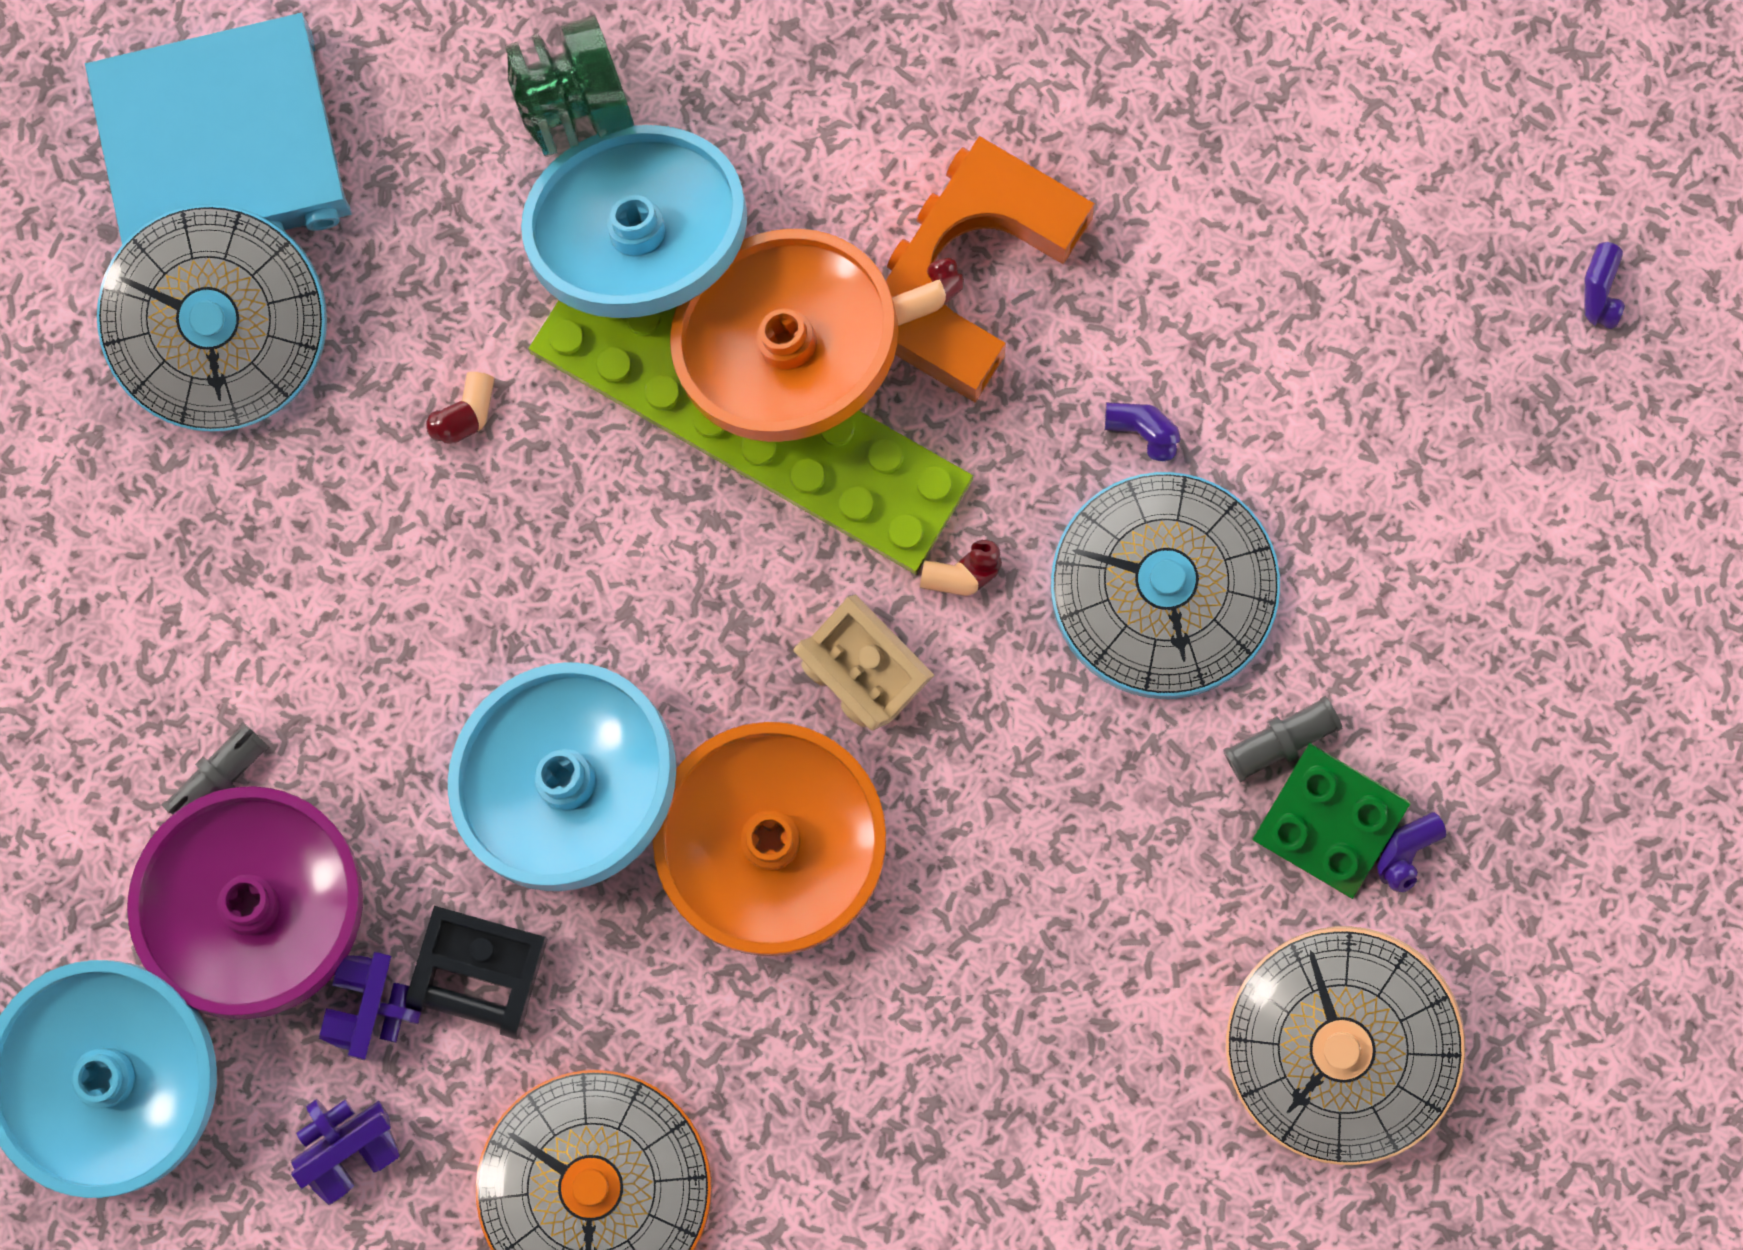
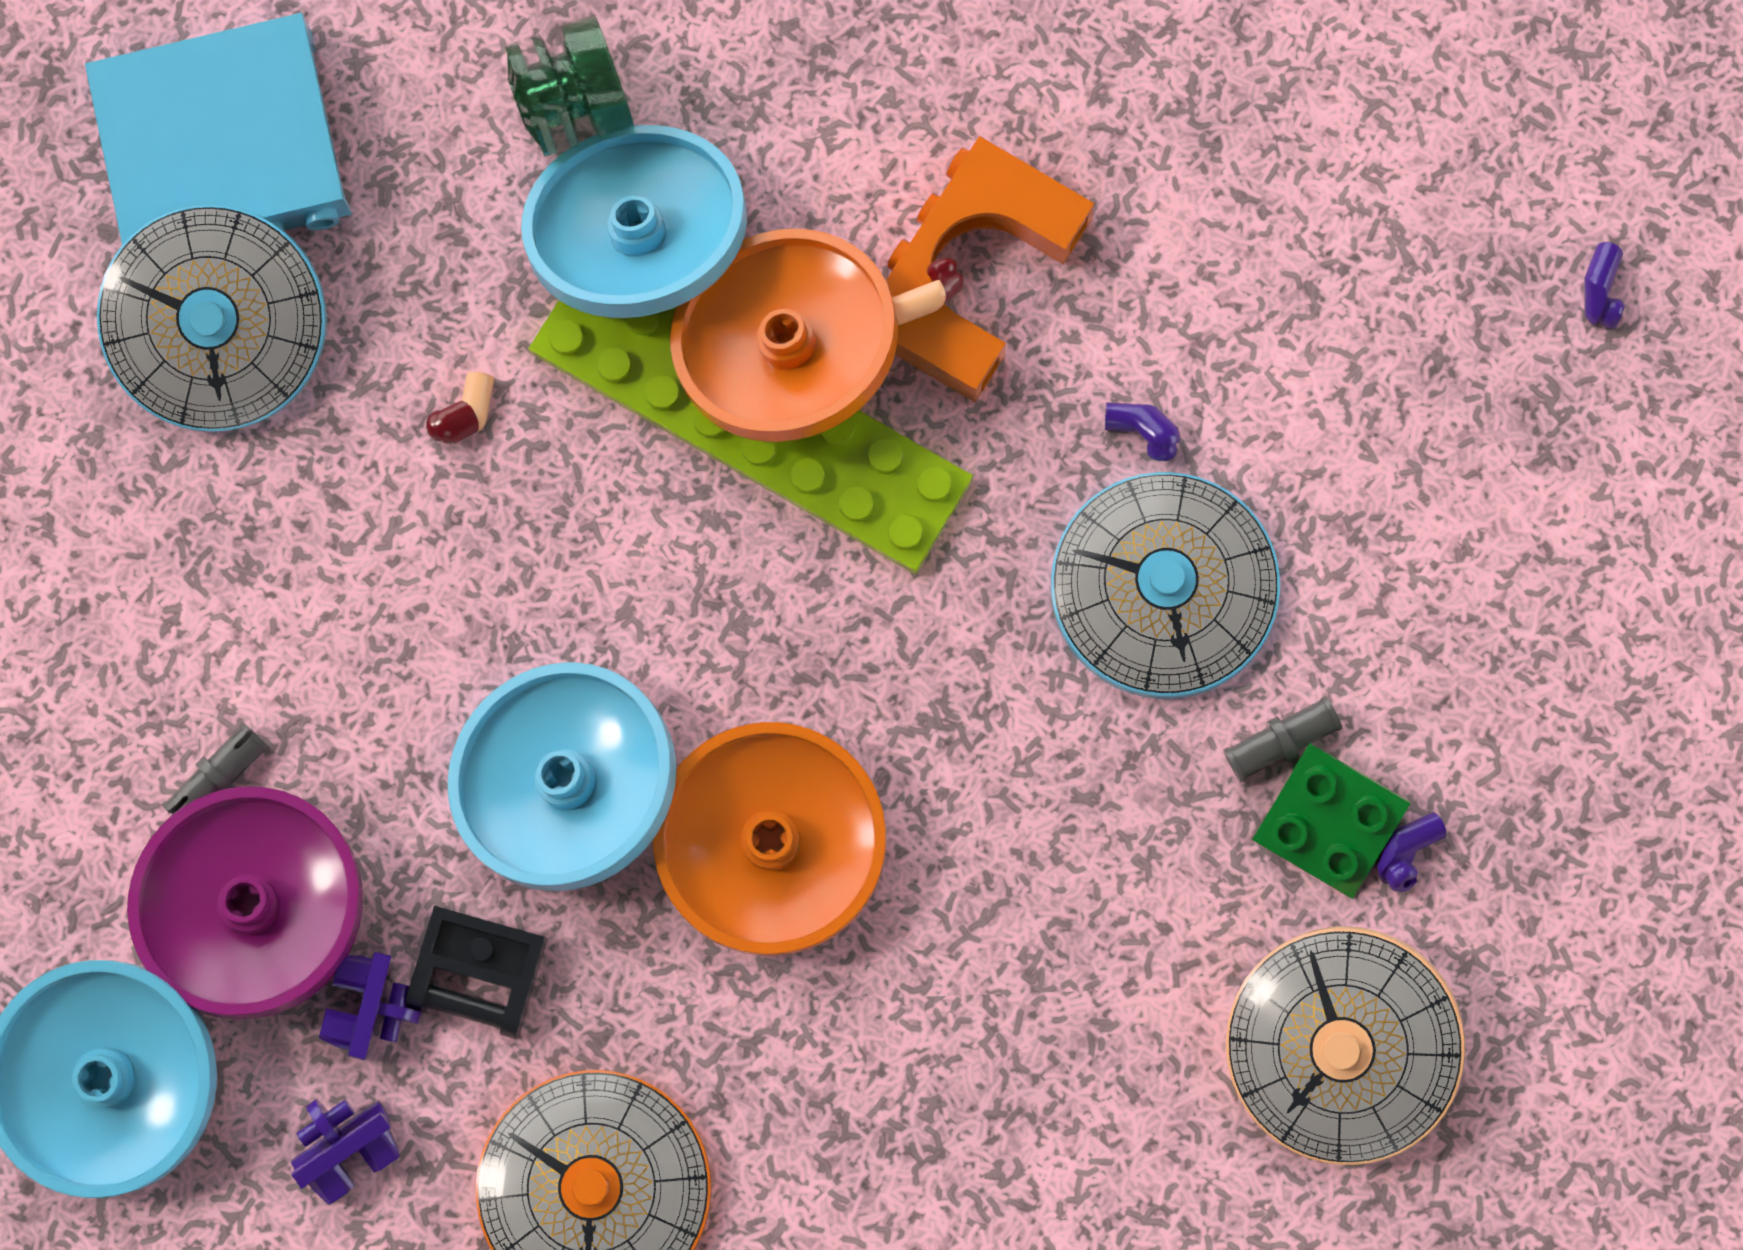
(863, 664): tan bracket -> none
(966, 575): arm -> none

